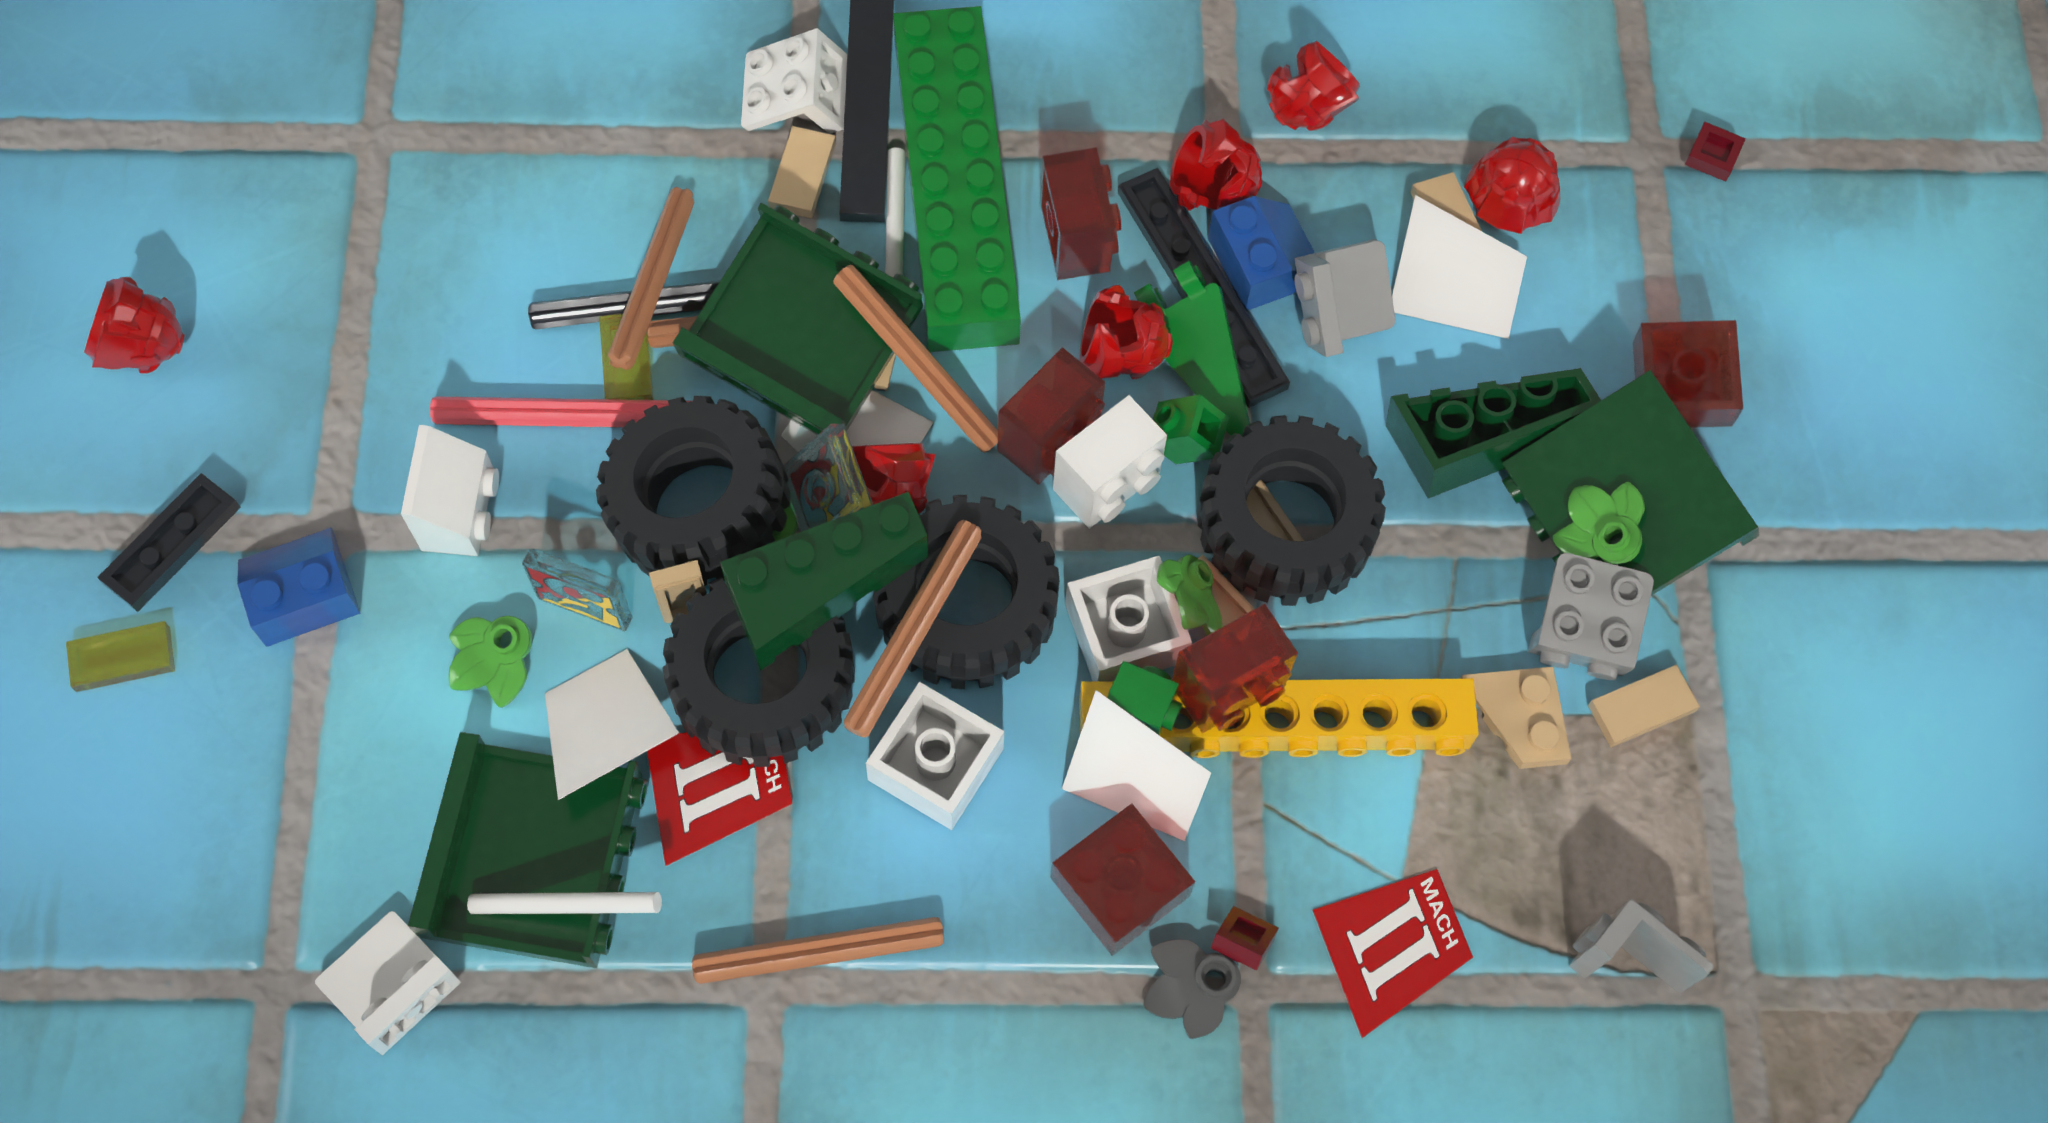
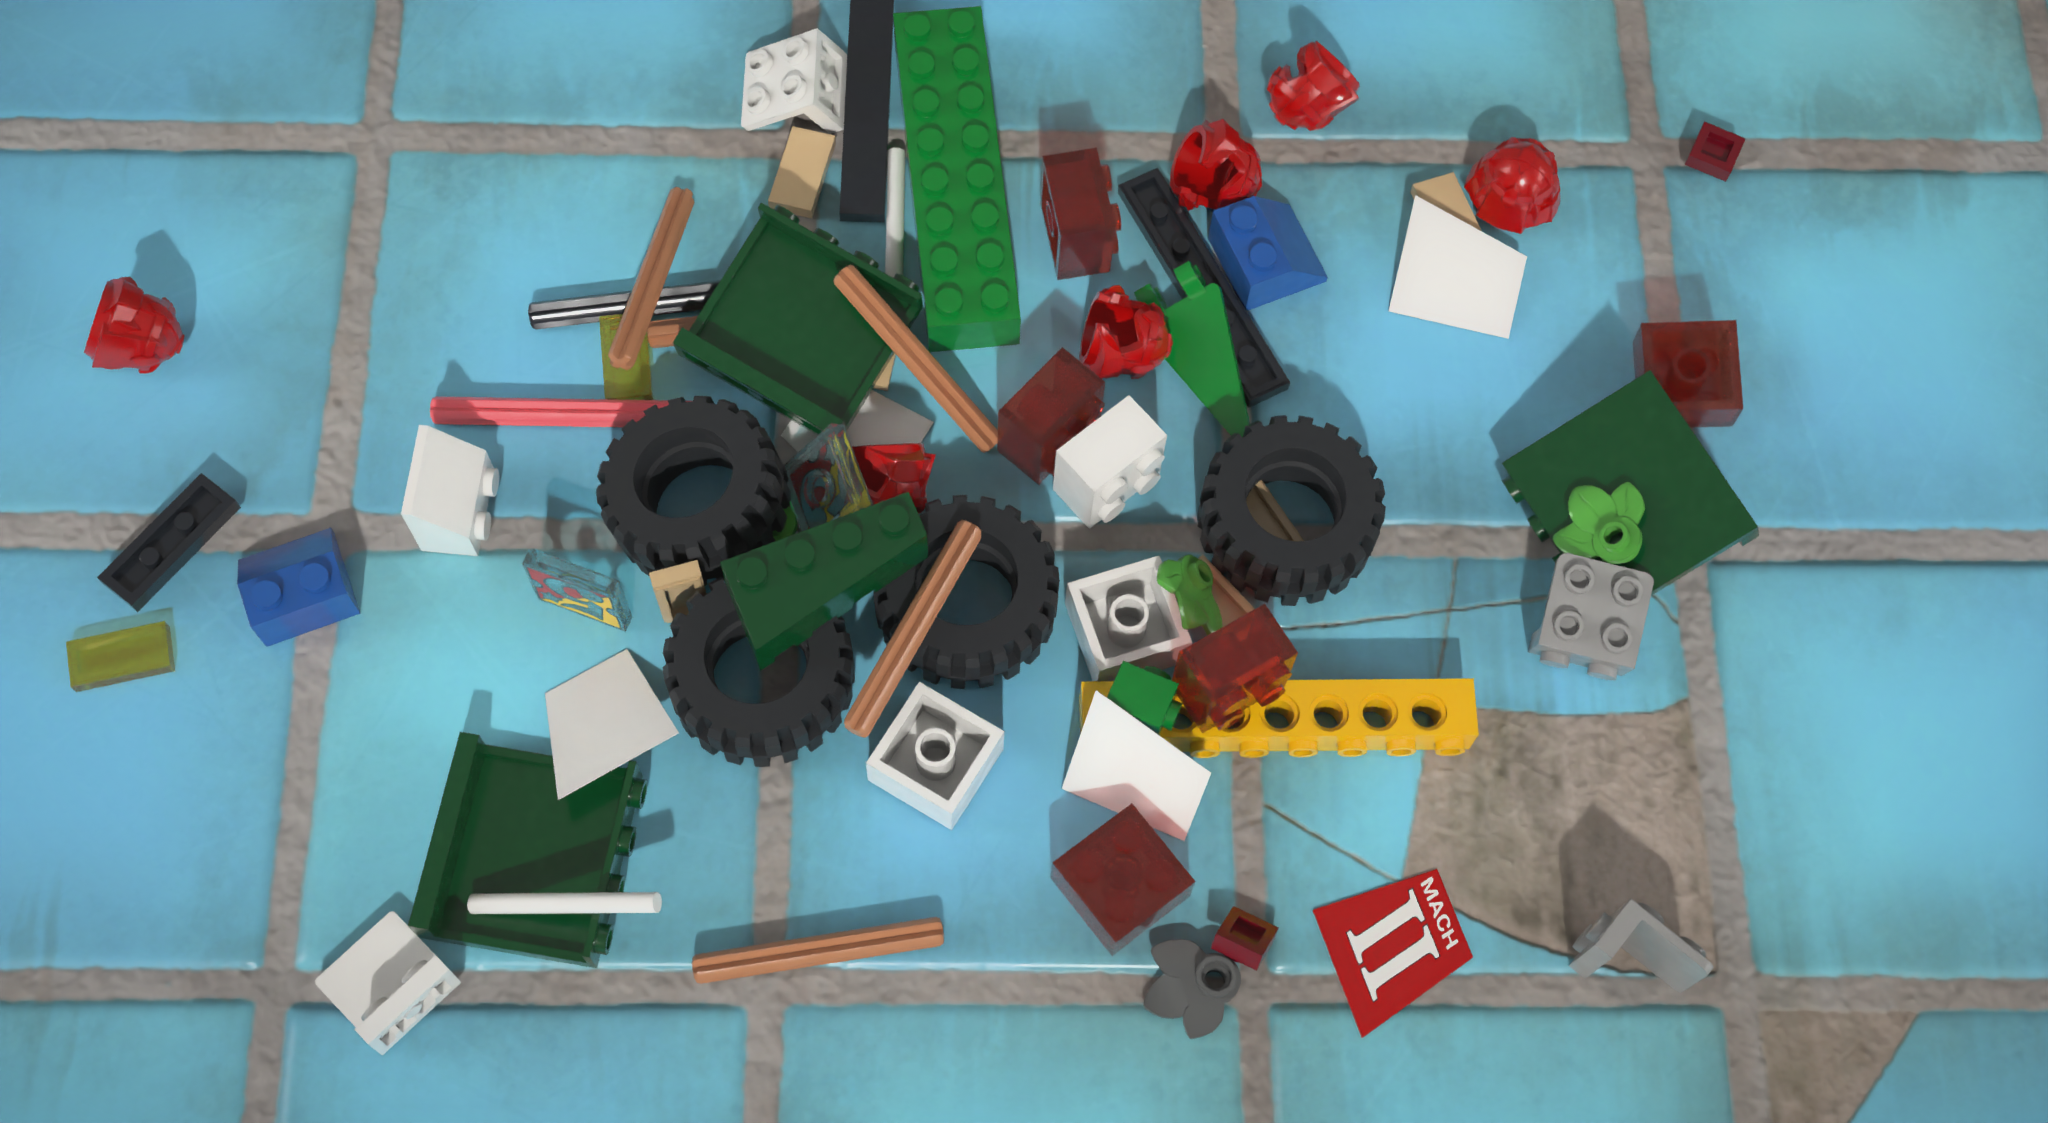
(486, 662): bright green plate -> none
(708, 798): red sticker -> none
(1192, 428): green brick -> none
(1344, 295): light grey bracket -> none
(1472, 431): dark green wedge -> none
(1525, 714): tan wing -> none
(1643, 706): tan tile -> none

